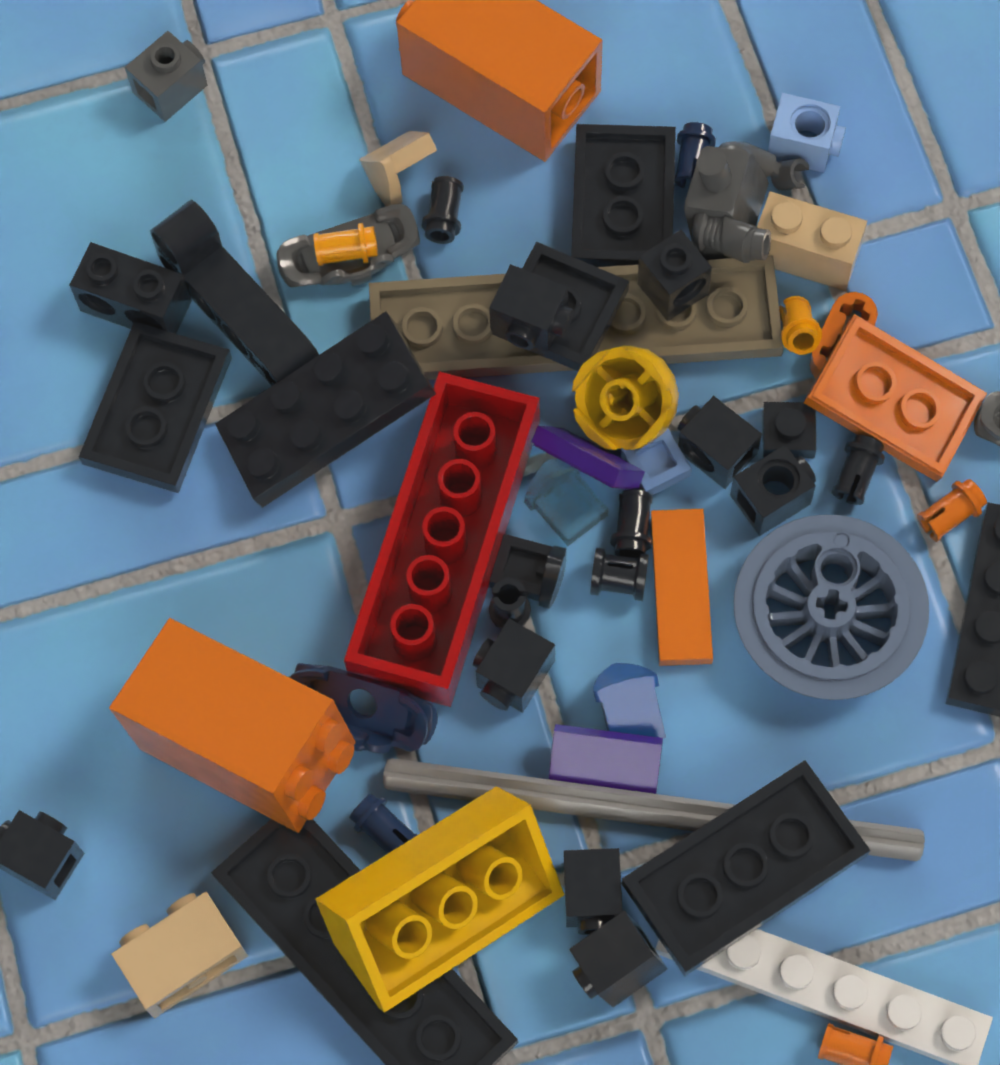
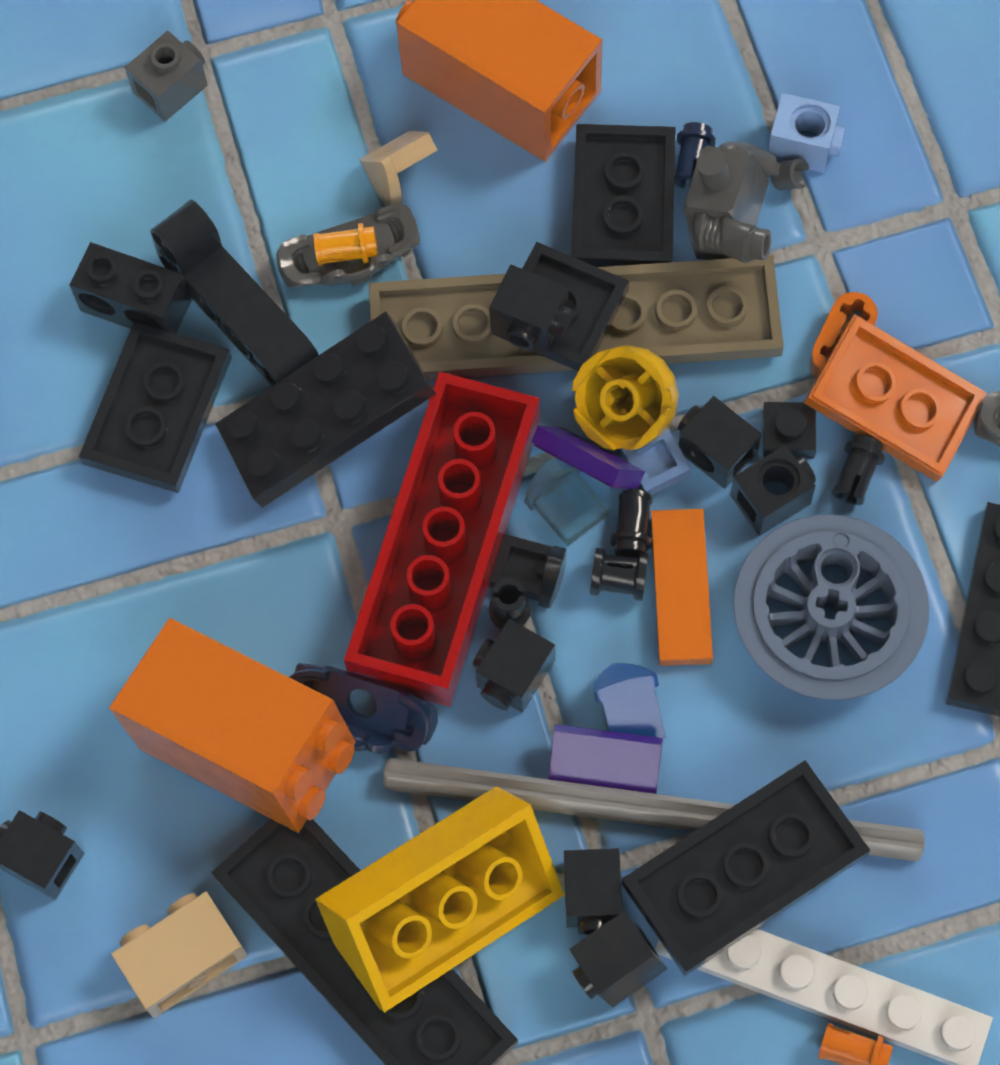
(380, 823): dark blue pin -> none
(443, 210): black pin -> none
(674, 275): black brick -> none
(800, 331): light orange pin -> none
(812, 240): tan brick -> none
(952, 509): orange pin -> none

